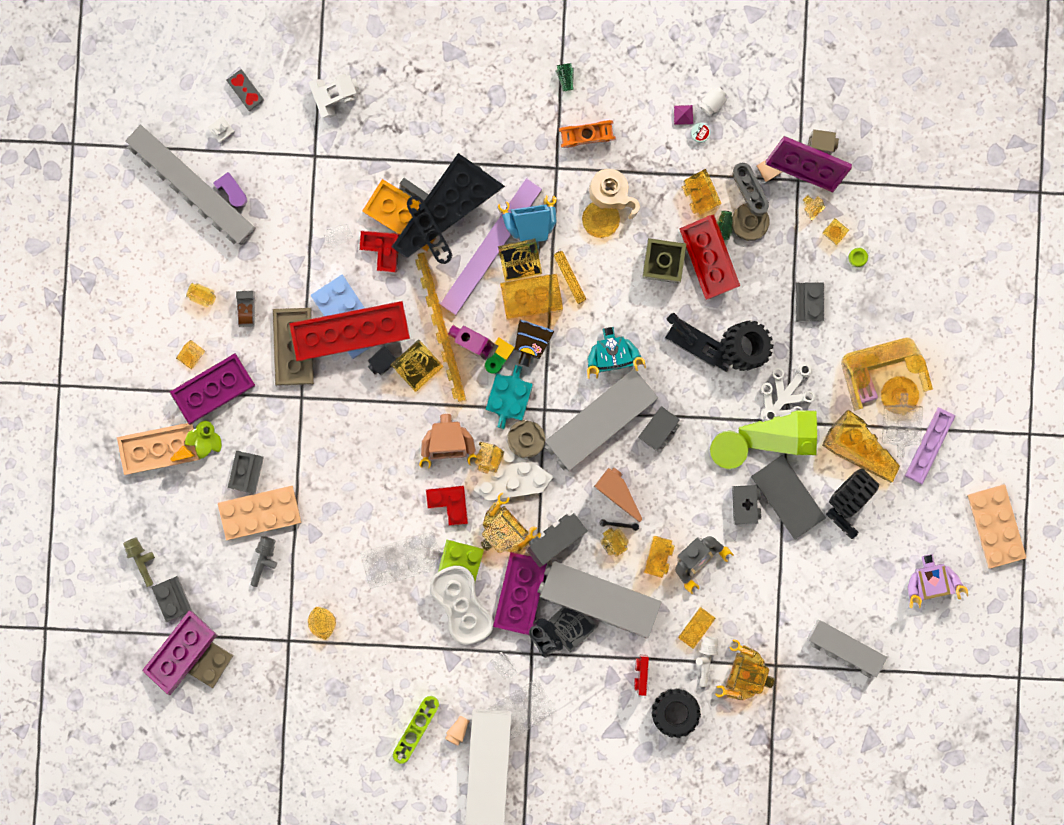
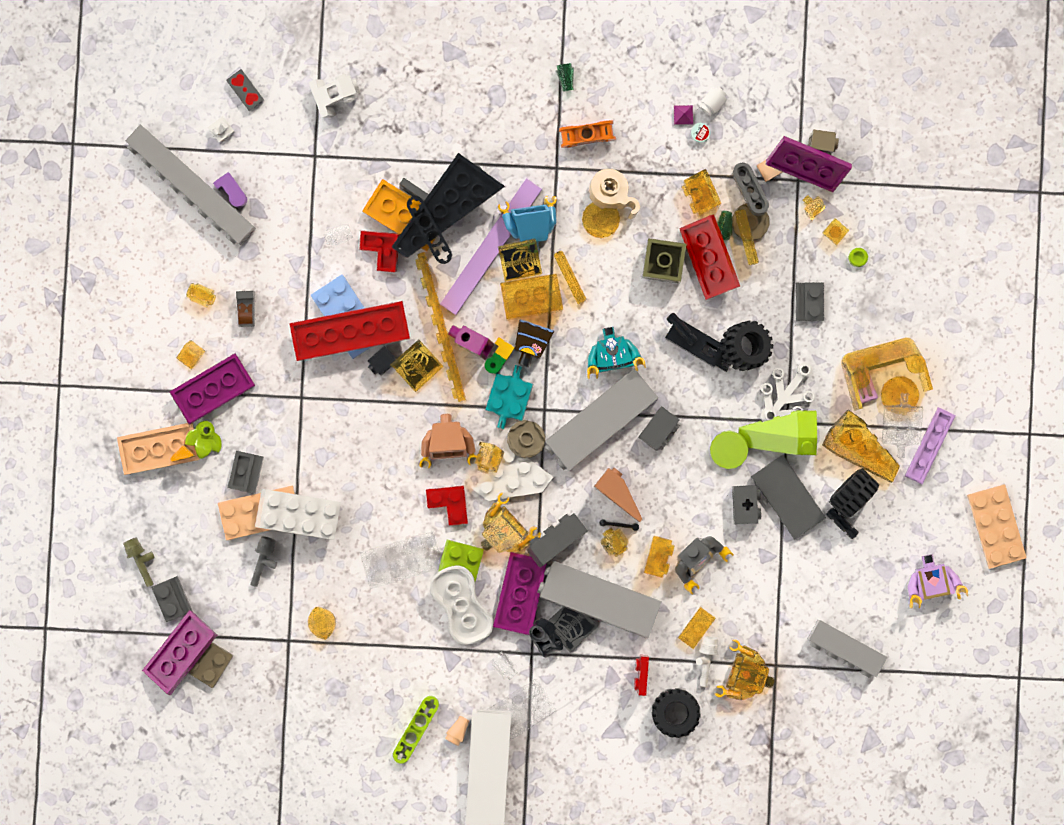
(287, 369): dark tan tile -> none
(297, 514): none -> white brick
(746, 236): none -> clear yellow axle

